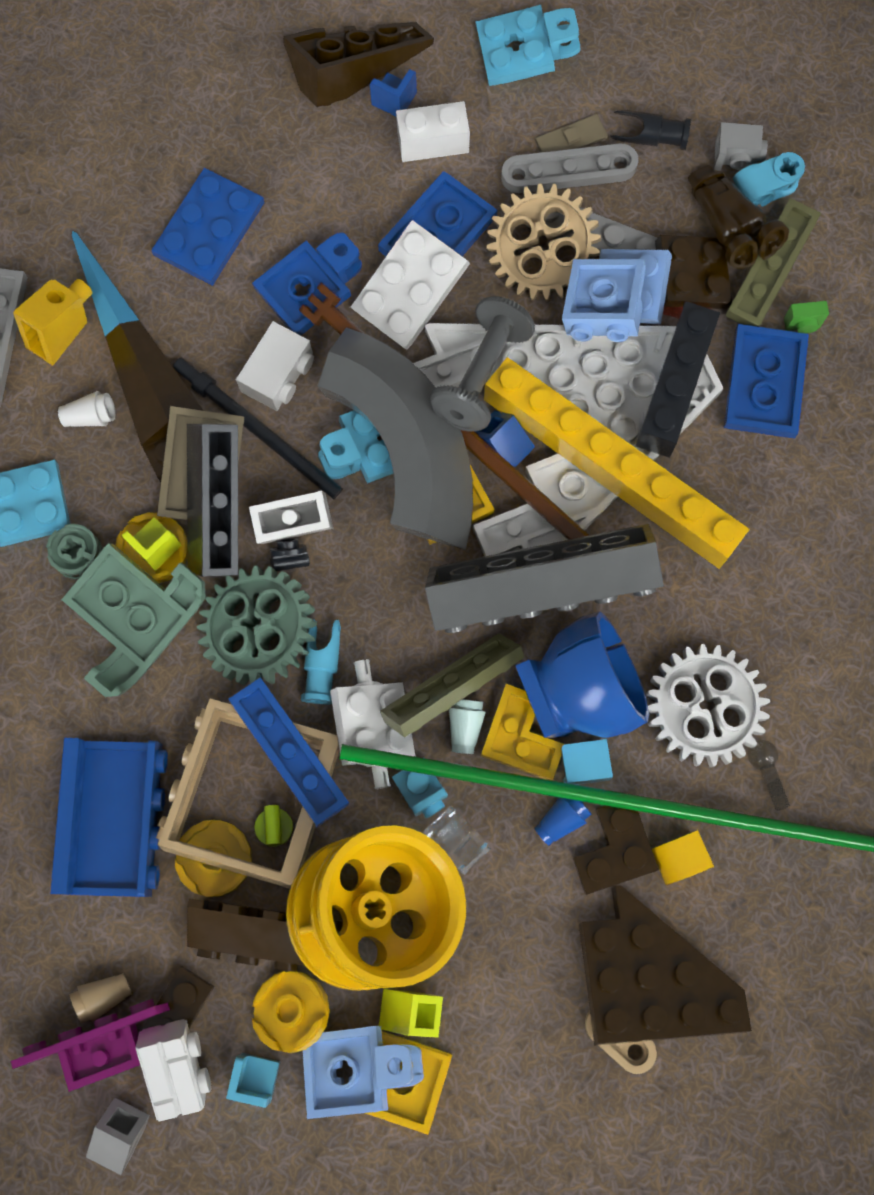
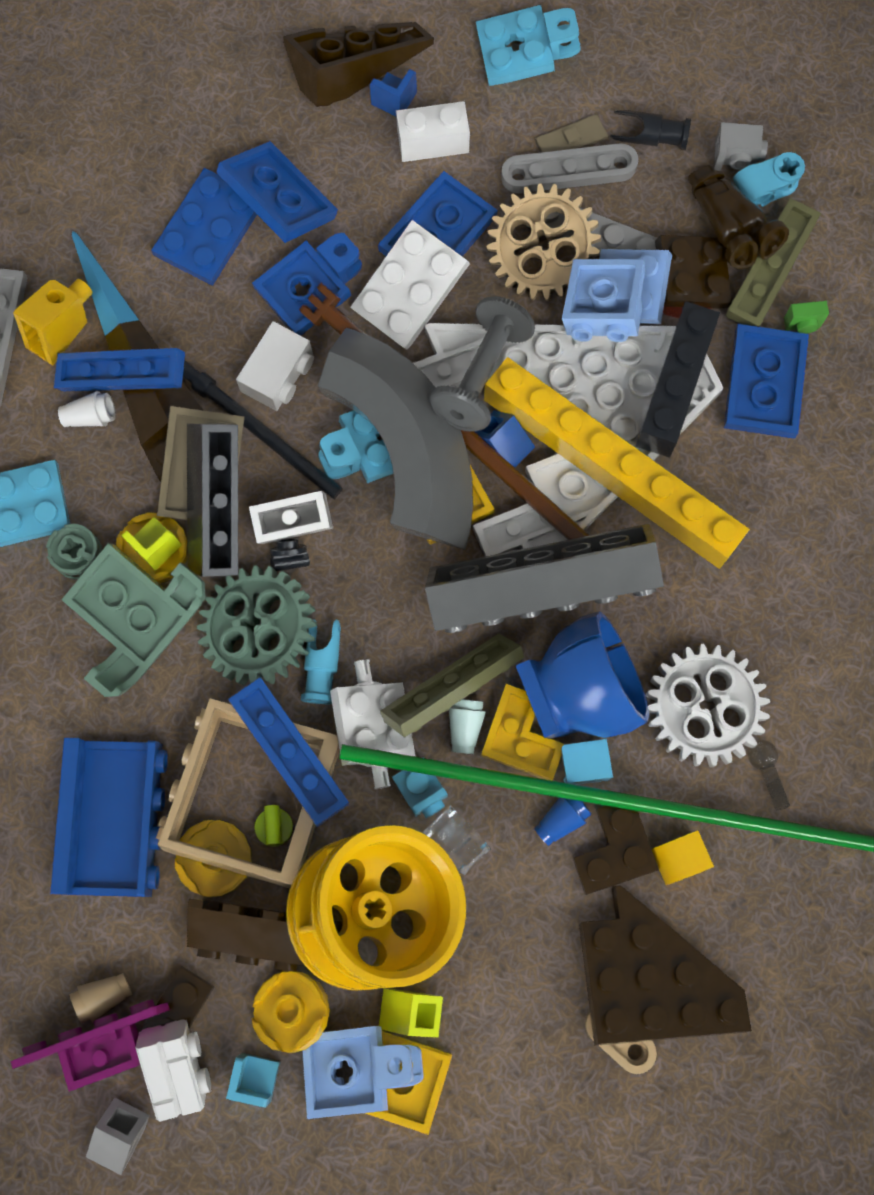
(120, 370): none -> blue plate
(277, 191): none -> blue plate

